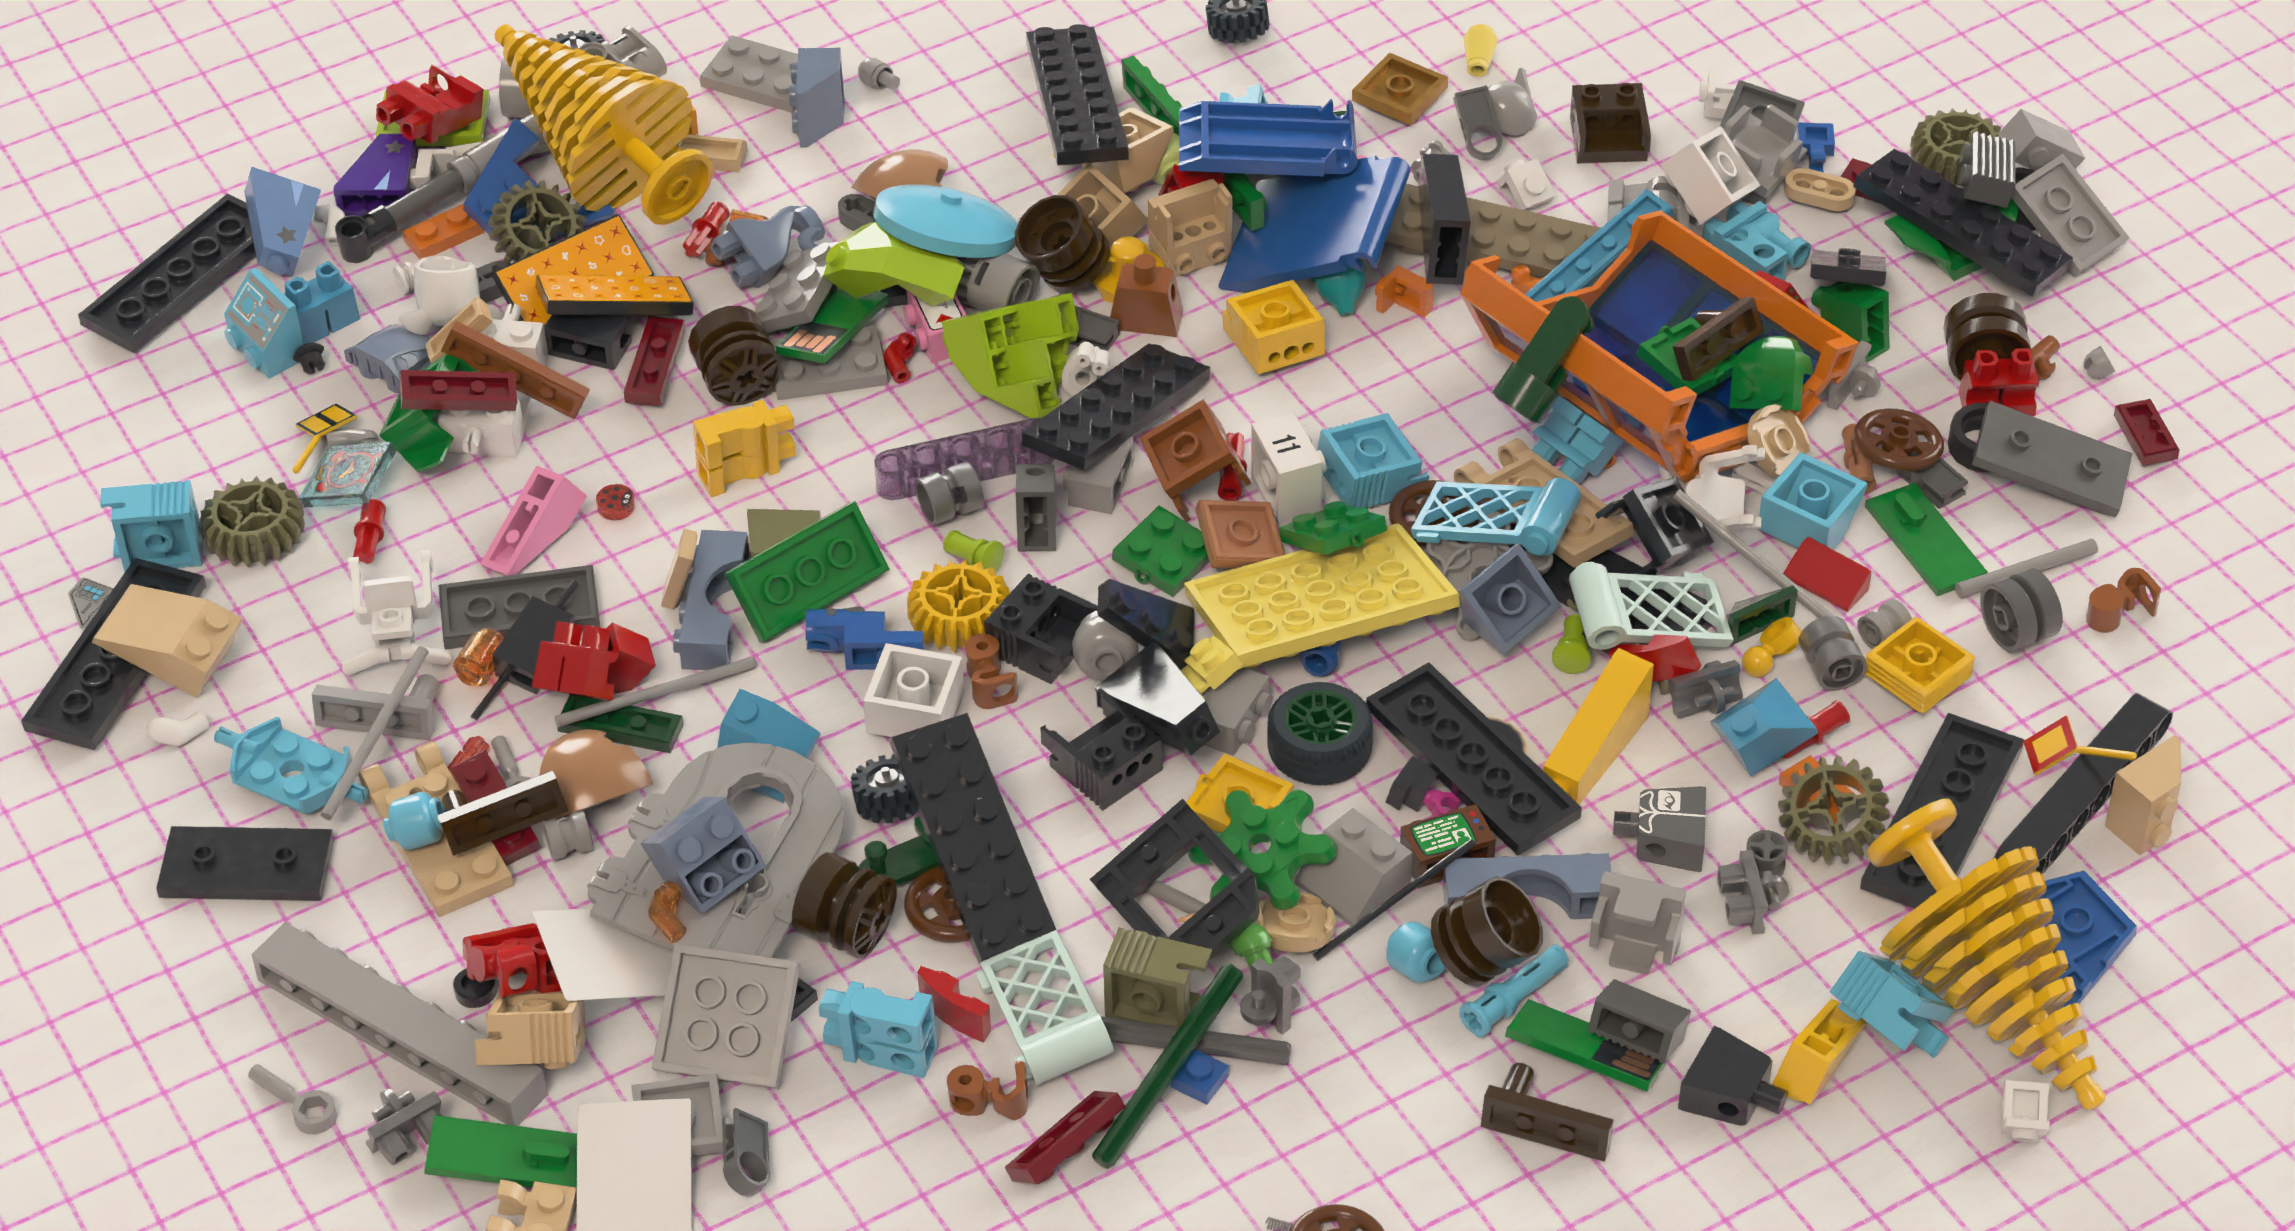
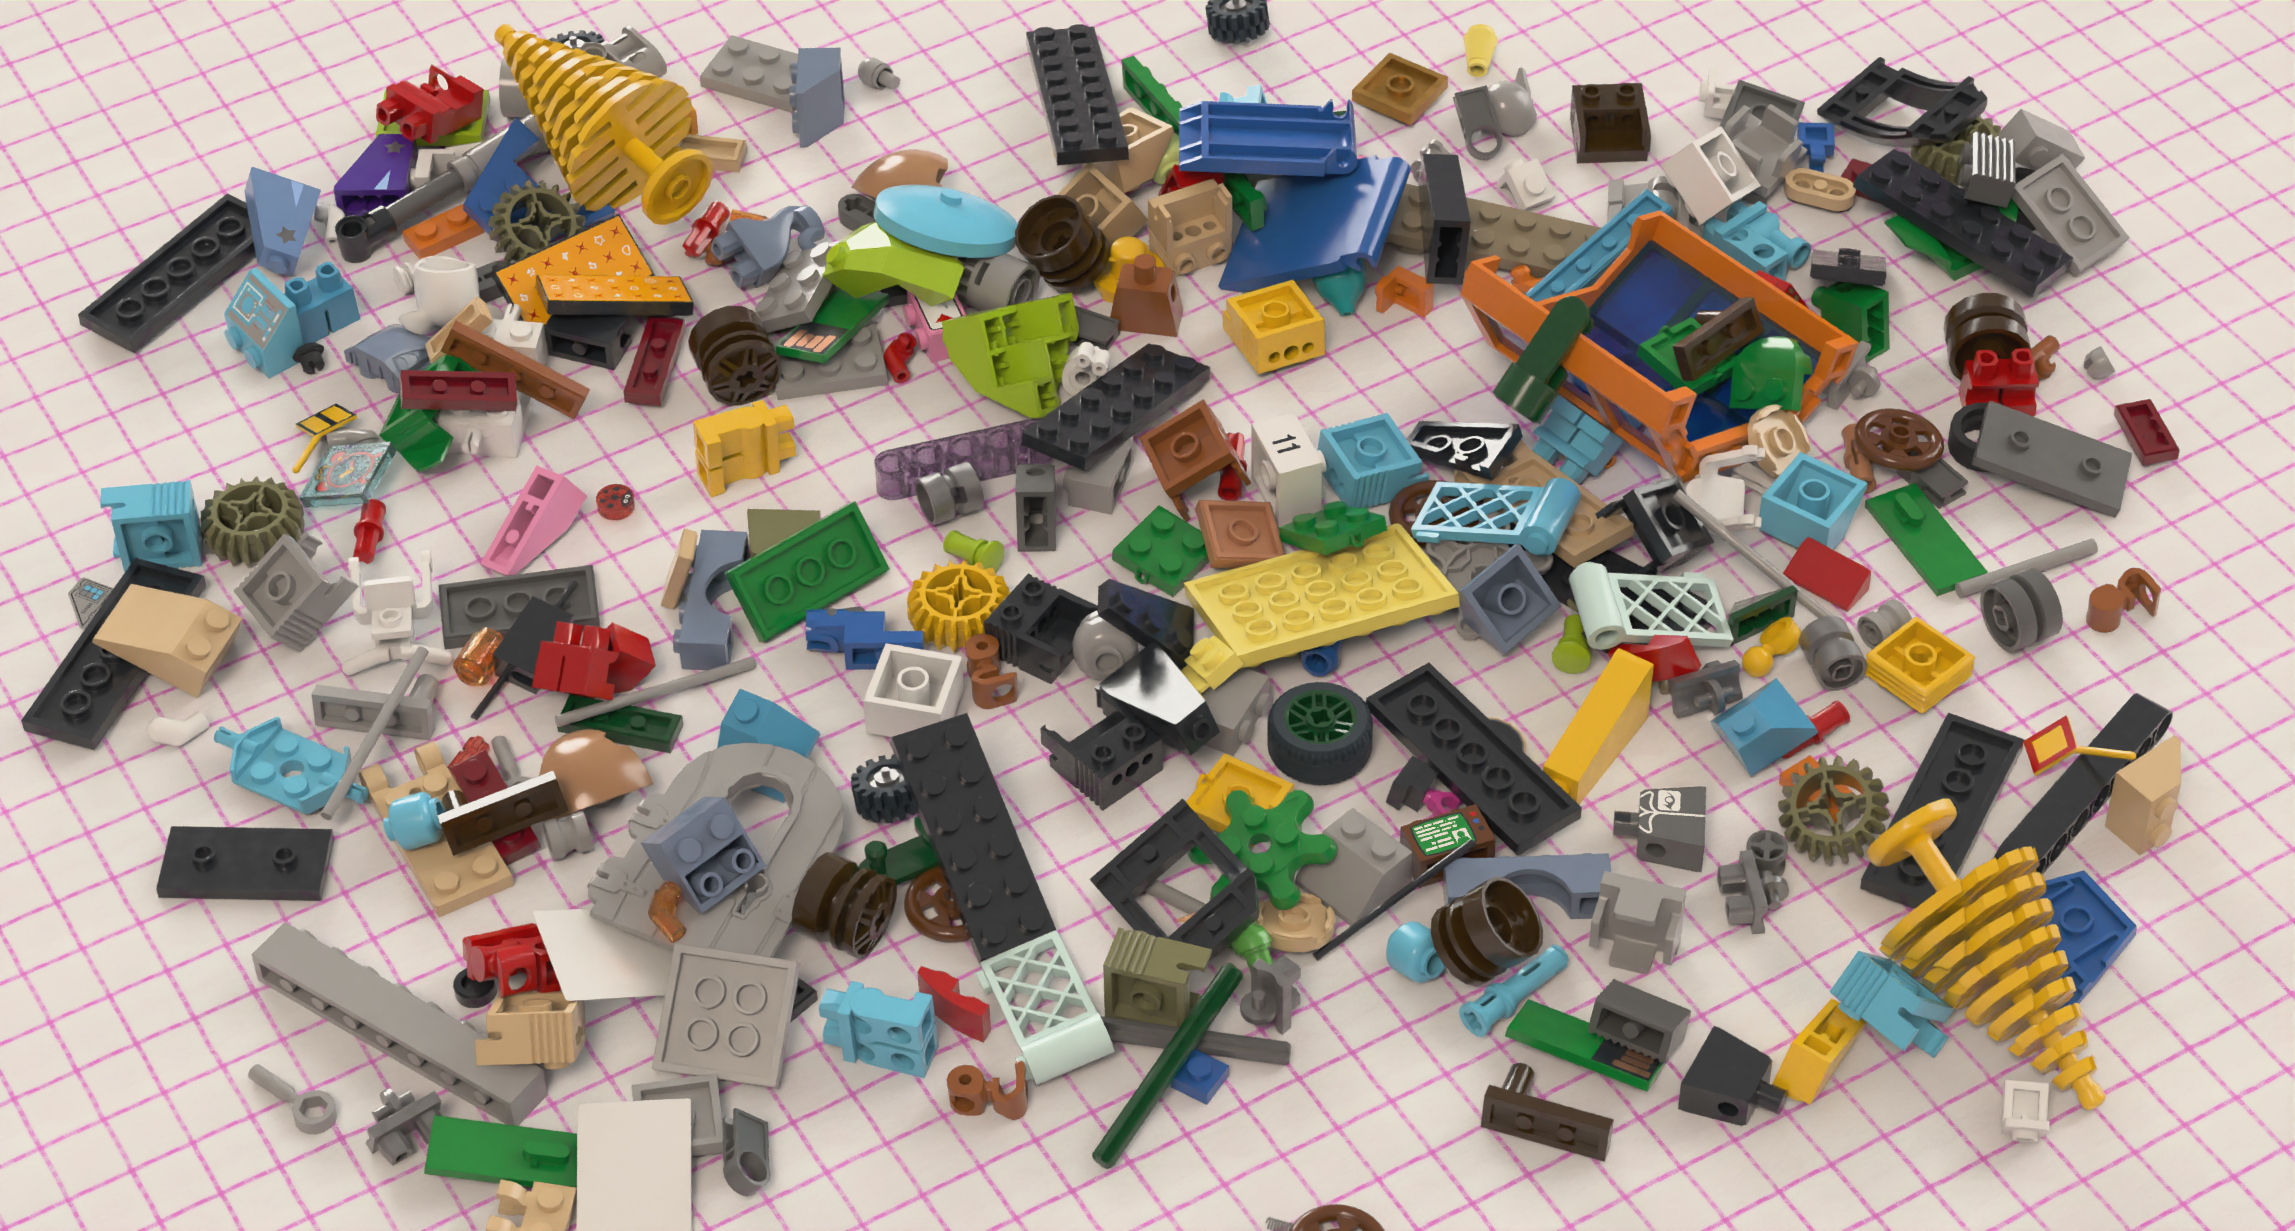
(291, 593): none -> light grey piece
(1065, 1137): dark red plate -> none
(1466, 445): none -> black wing
(1948, 106): none -> black wedge

